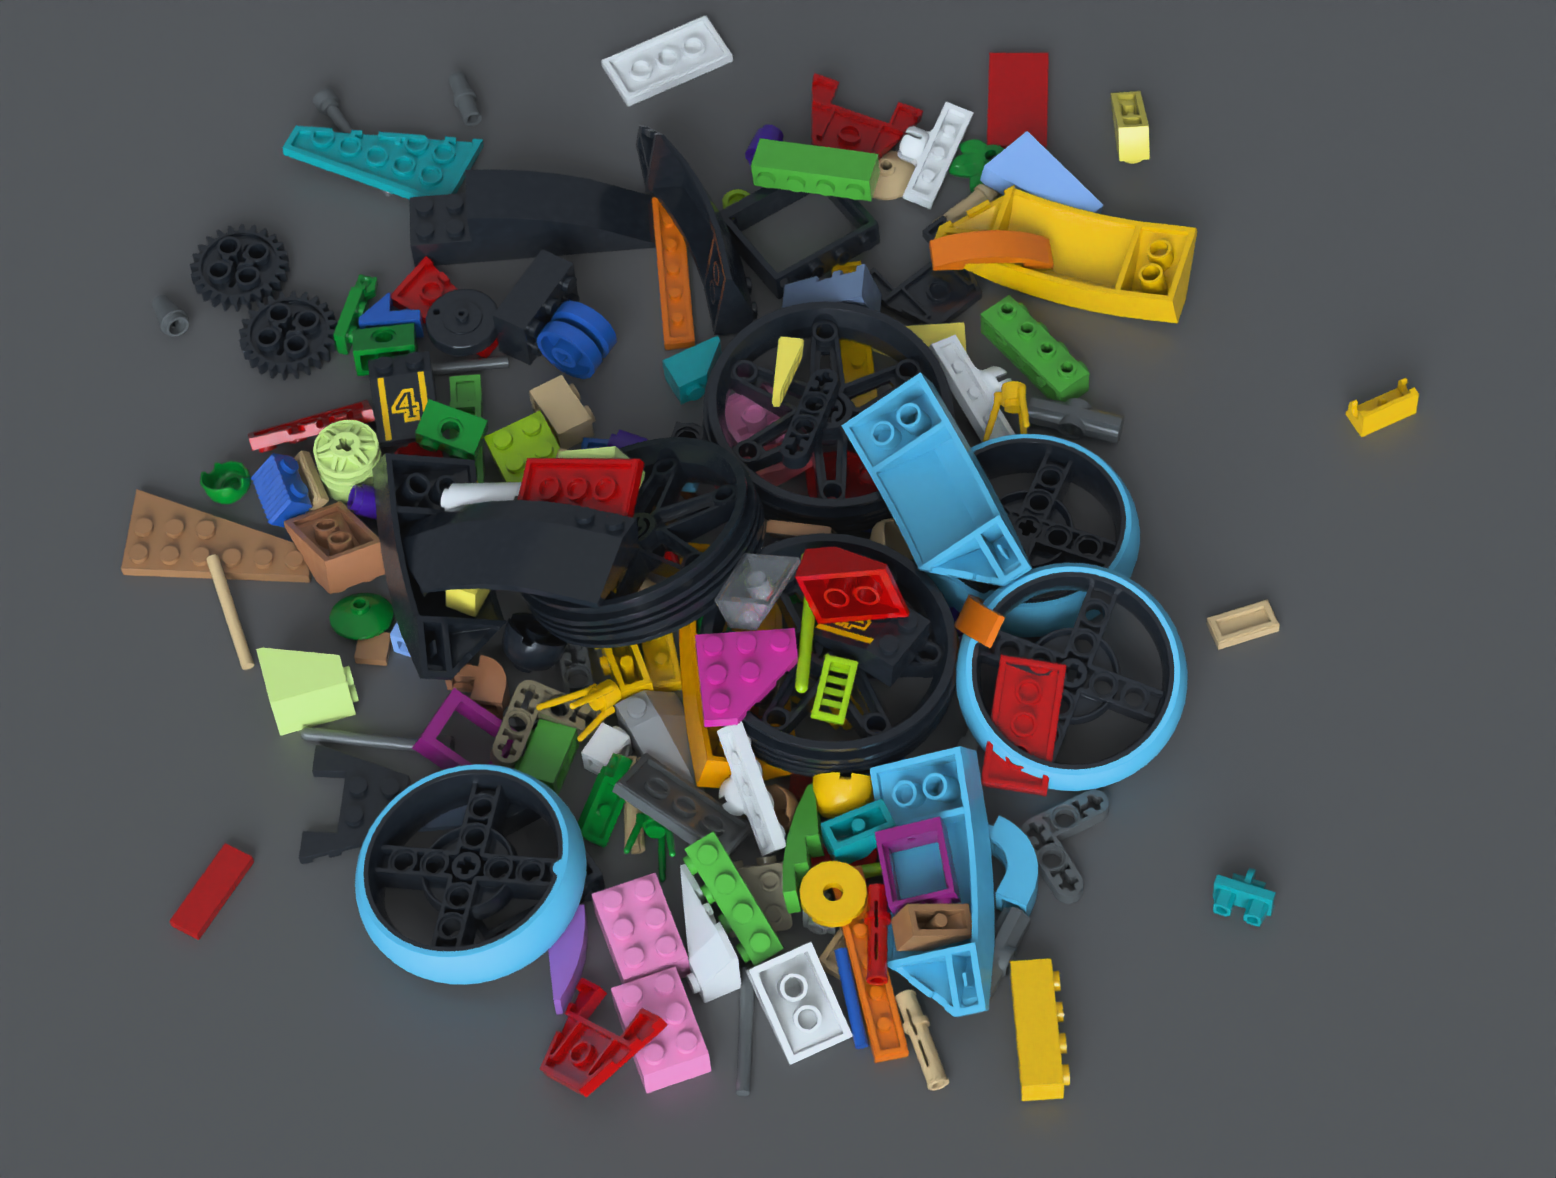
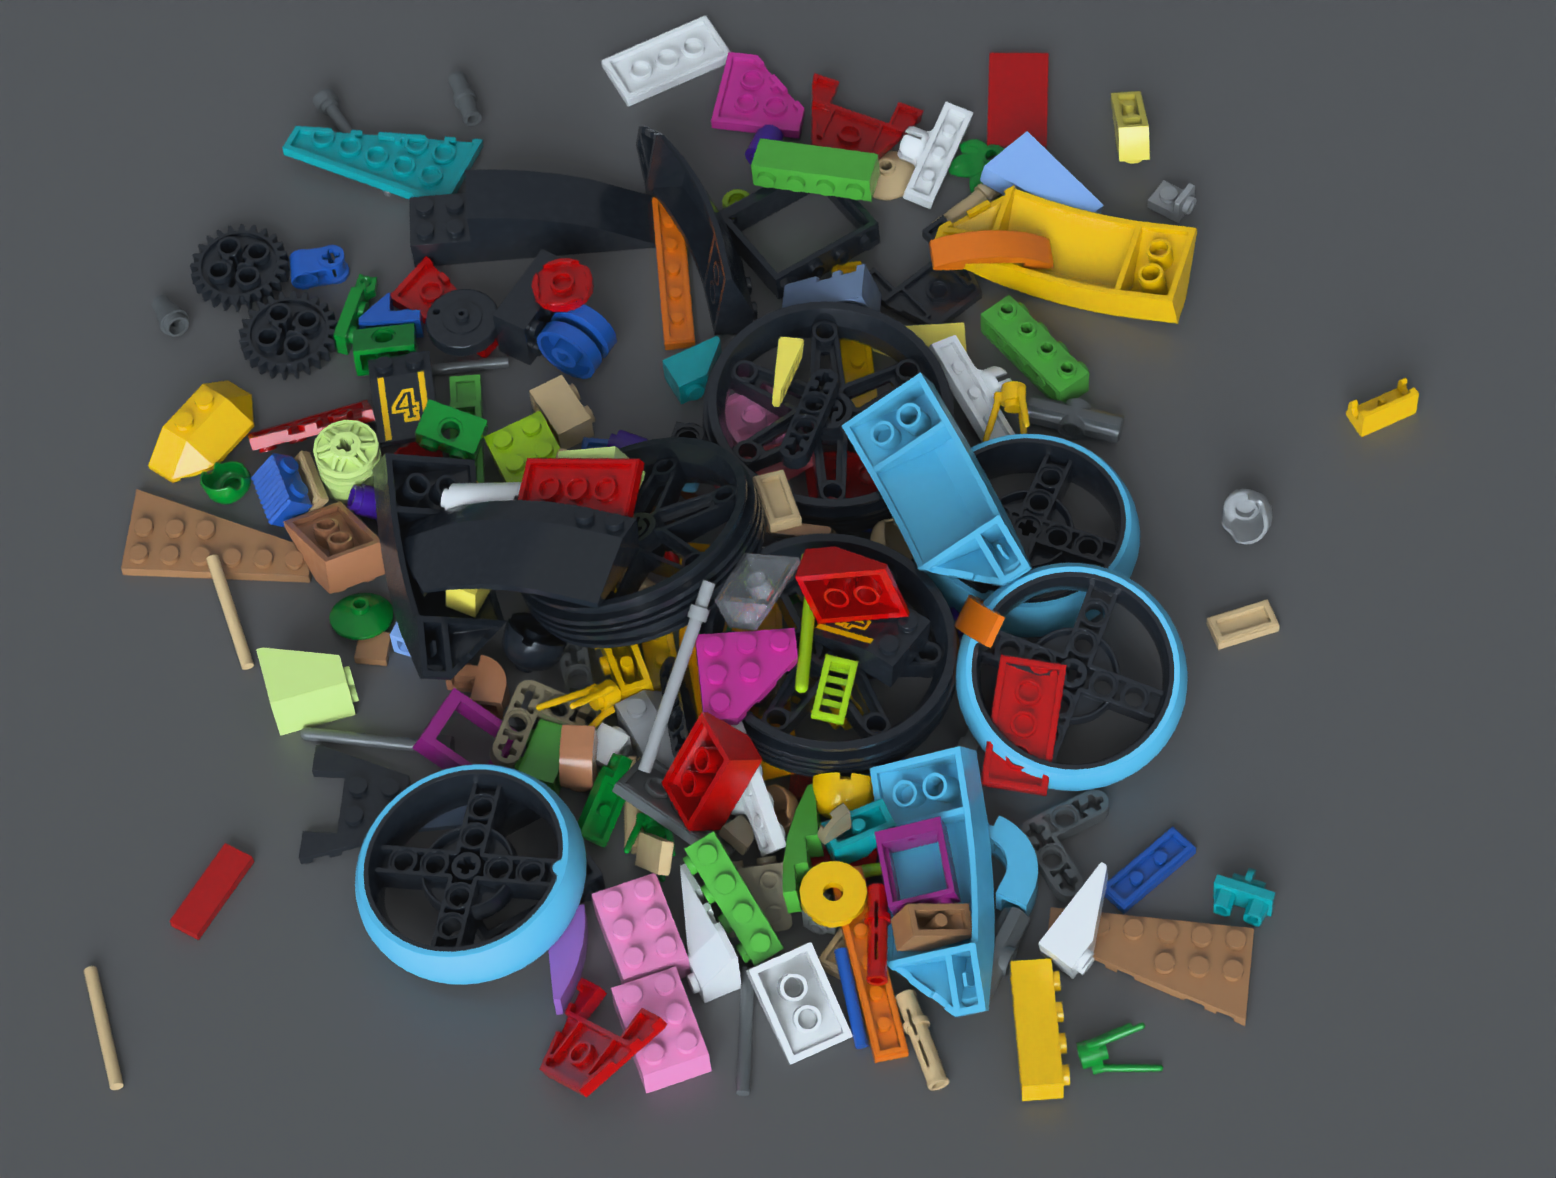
(103, 1028): none -> tan bar
(203, 431): none -> yellow wedge
(315, 267): none -> blue piece
(563, 285): none -> red tile
(578, 757): none -> nougat brick
(654, 853): none -> tan tile
(684, 710): none -> black beam
(698, 613): none -> light grey bar
(710, 773): none -> red slope
(738, 834): none -> dark tan tile
(754, 98): none -> dark pink plate
(777, 501): none -> tan tile
(837, 825): none -> dark tan tile
(1074, 933): none -> white slope
(1094, 1051): none -> green plant
(1148, 869): none -> blue tile
(1172, 200): none -> light grey bracket
(1179, 958): none -> medium nougat wing
(1247, 515): none -> light grey hair

